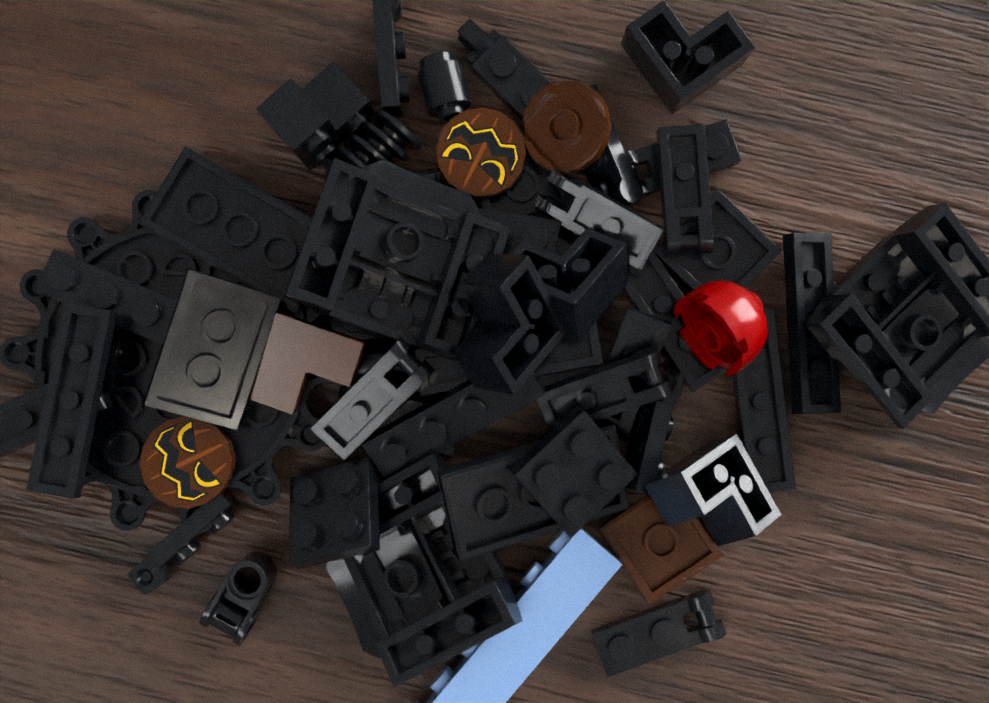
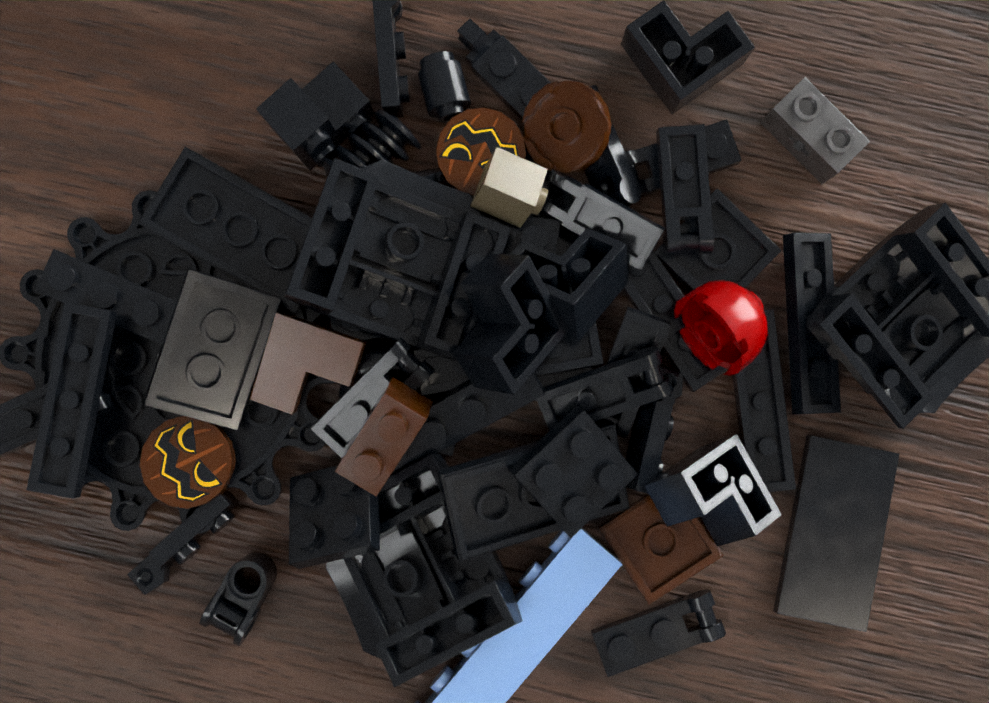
(384, 436): none -> reddish brown brick
(510, 188): none -> brick
(814, 131): none -> flat silver brick
(836, 533): none -> black tile

